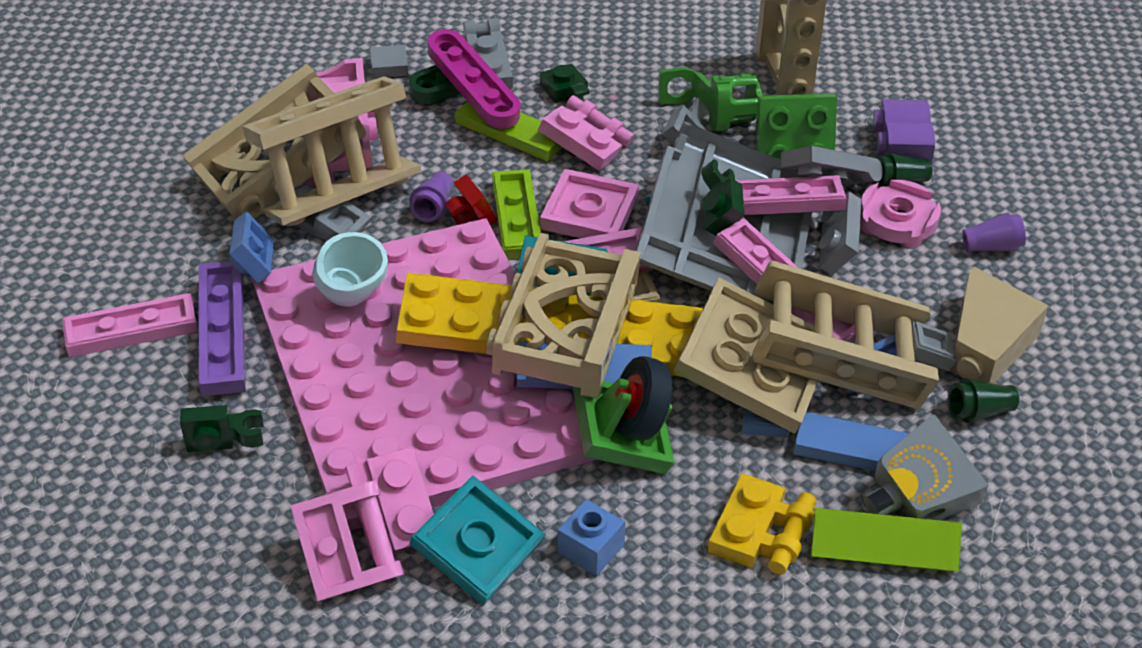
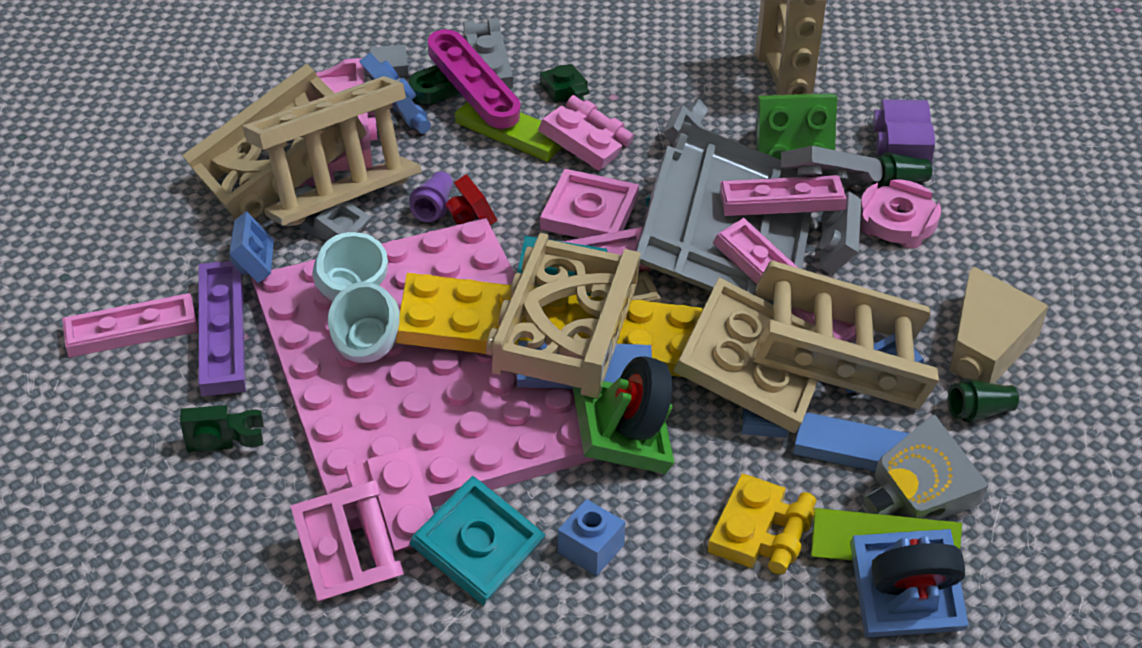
(363, 322): none -> light aqua hat
(412, 114): none -> medium blue plate
(515, 209): lime tile -> none
(715, 95): bright green piece -> none
(724, 201): dark green plate -> none
(909, 583): none -> medium blue plate
(933, 346): light grey tile -> none
(997, 234): medium lavender cone -> none

